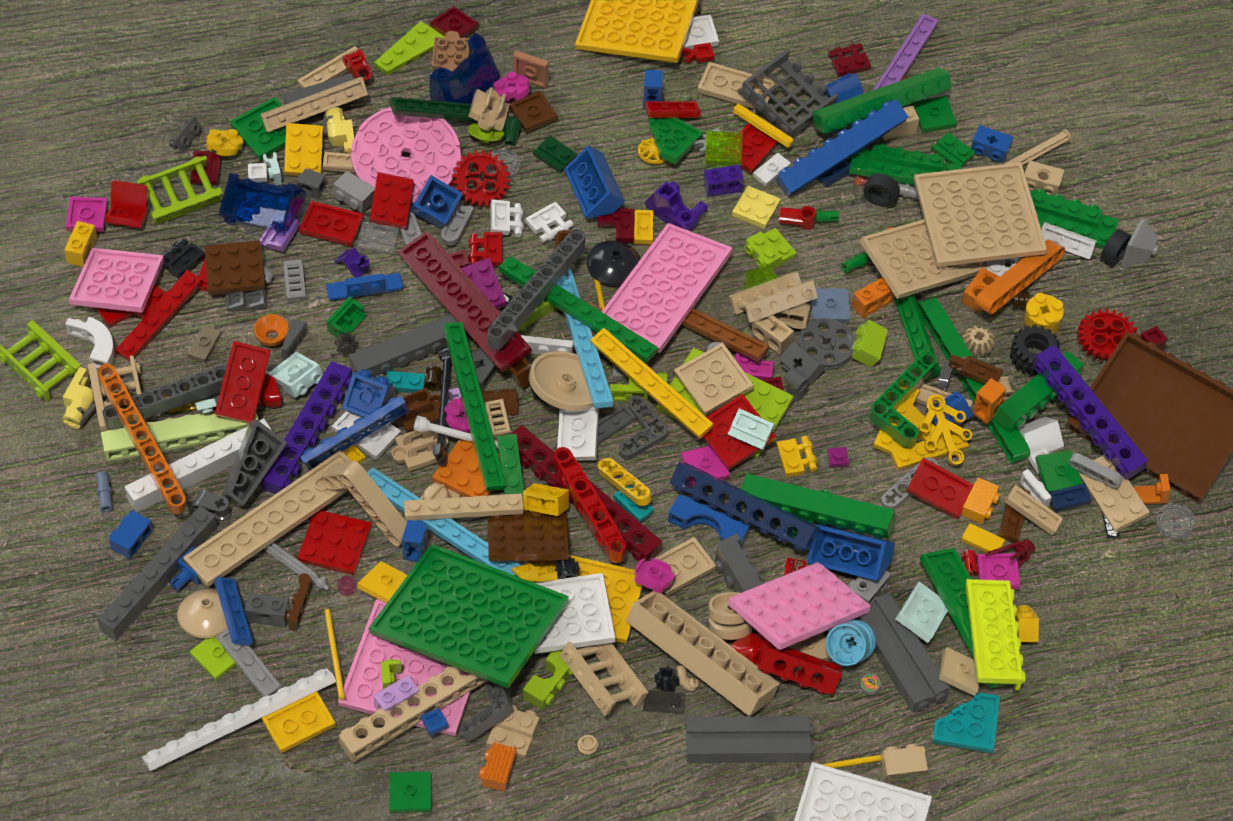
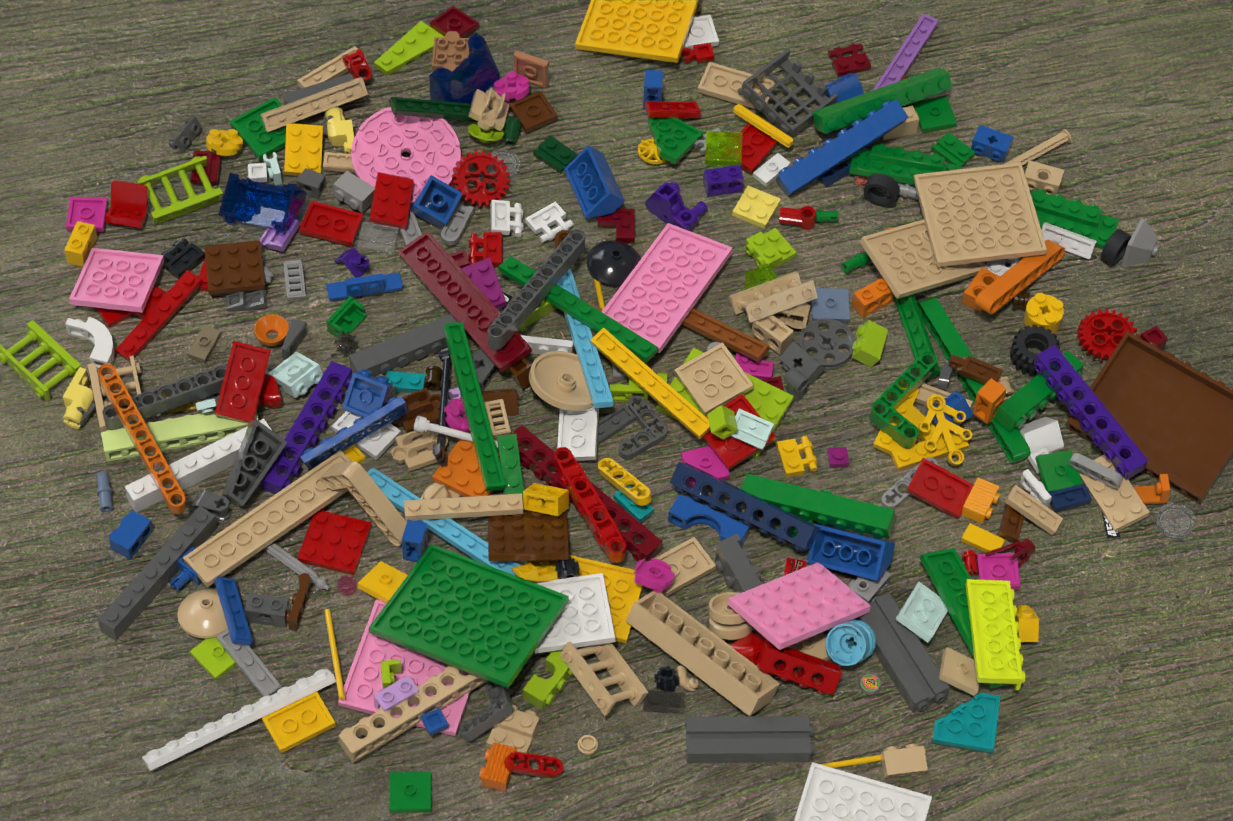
(524, 768): none -> red beam
(643, 227): yellow plate -> none
(722, 422): none -> lime brick
(979, 340): tan gear -> none

